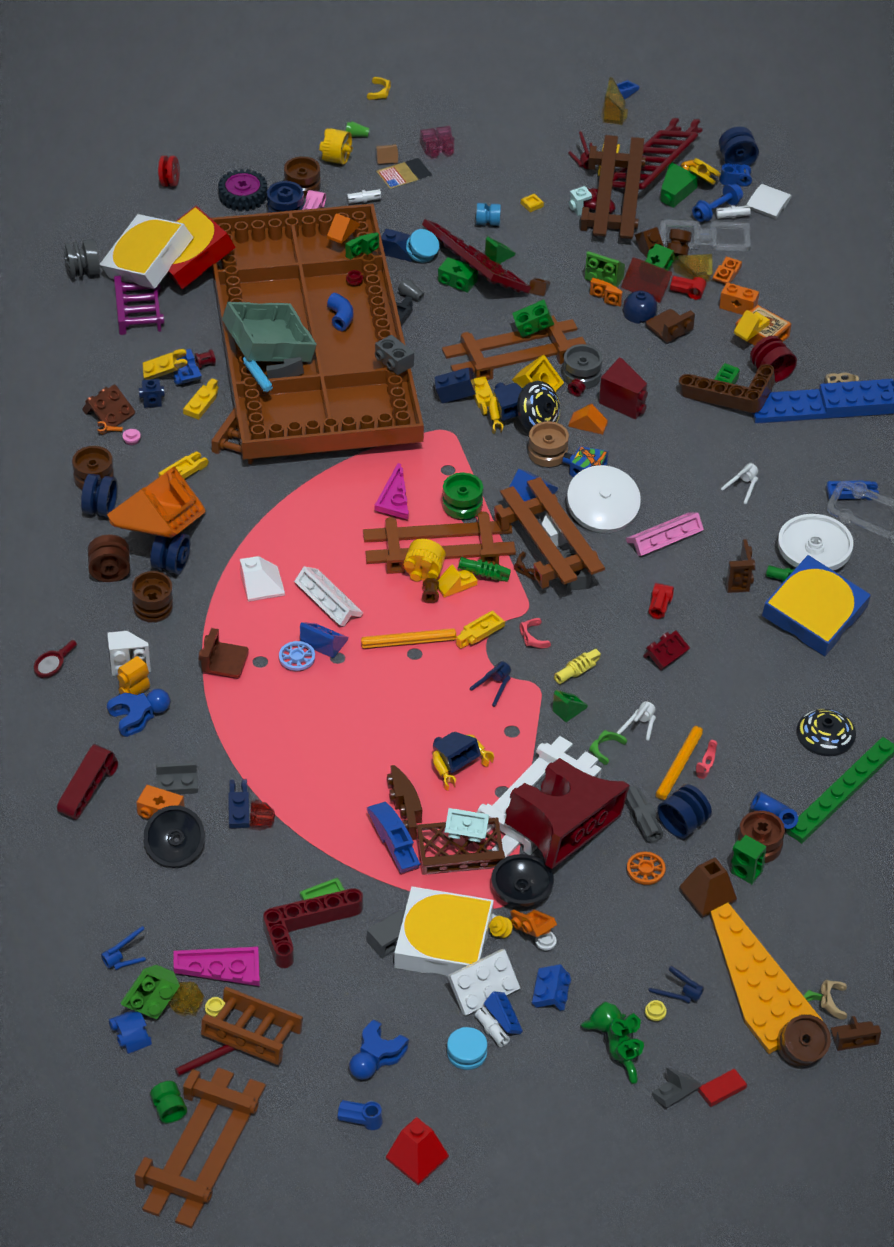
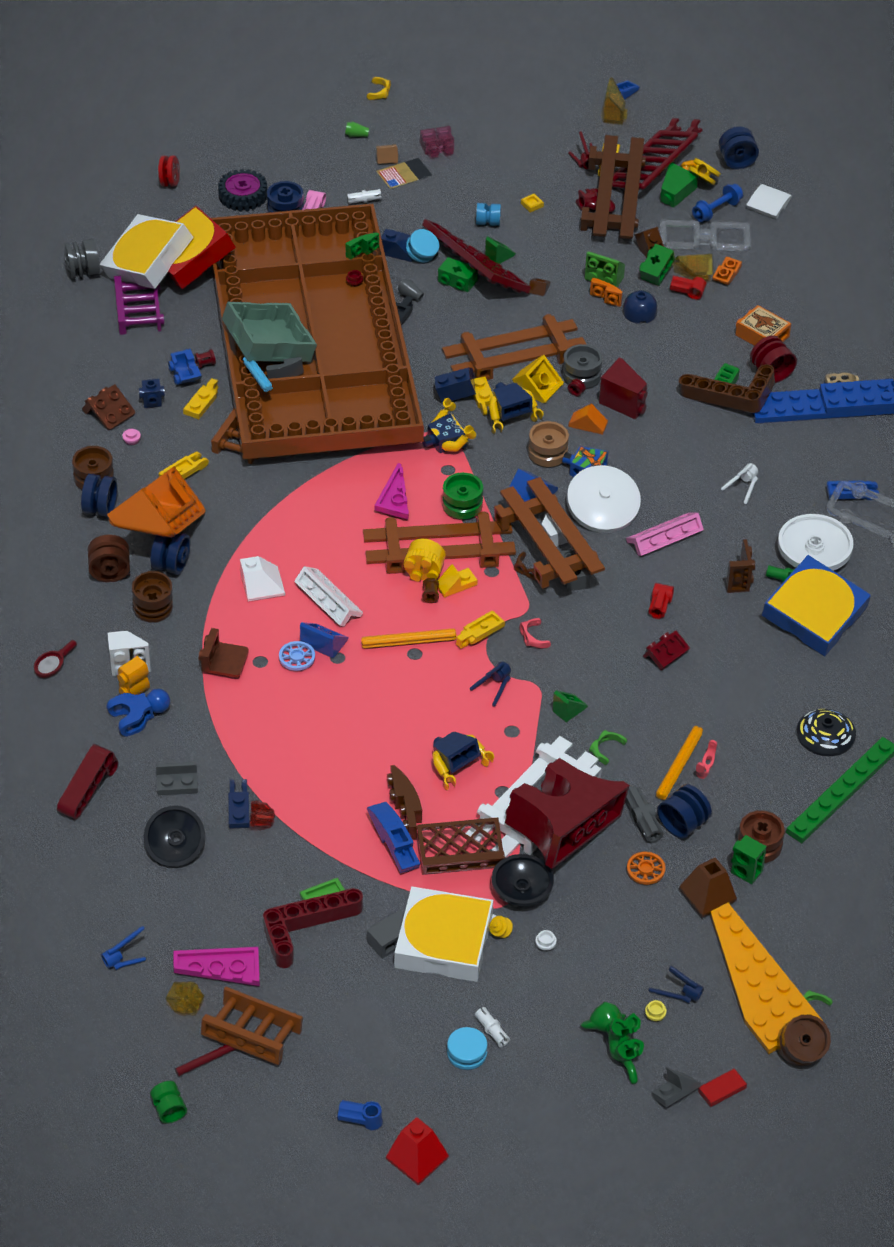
(107, 428): orange hand -> none
(131, 1031): blue cylinder -> none
(151, 991): bright green slope -> none
(154, 799): orange brick -> none
(164, 364): yellow hinge -> none
(170, 1179): dark orange fence -> none
(214, 1006): light yellow plate -> none
(304, 172): reddish brown wheel -> none
(336, 146): yellow piece -> none
(341, 228): orange slope -> none
(343, 310): blue cylinder -> none
(376, 1052): blue piece -> none
(394, 354): dark grey brick -> none
(446, 432): none -> torso
(467, 824): light aqua bracket -> none
(478, 980): white plate -> none
(495, 572): green hinge -> none
(501, 1009): blue slope -> none
(533, 318): green brick -> none
(533, 923): orange bracket -> none
(537, 404): black dish -> none
(551, 987): blue bracket -> none
(577, 197): light aqua bracket -> none
(578, 666): light yellow hinge -> none
(644, 714): white plant -> none
(646, 277): clear red window -> none
(671, 325): reddish brown bracket -> none
(679, 241): reddish brown wheel -> none
(733, 212): white pin -> none
(734, 174): blue piece -> none
(738, 298): orange brick -> none
(750, 325): yellow slope -> none
(766, 803): blue cylinder -> none
(827, 1002): tan cap -> none
(855, 1035): reddish brown panel -> none

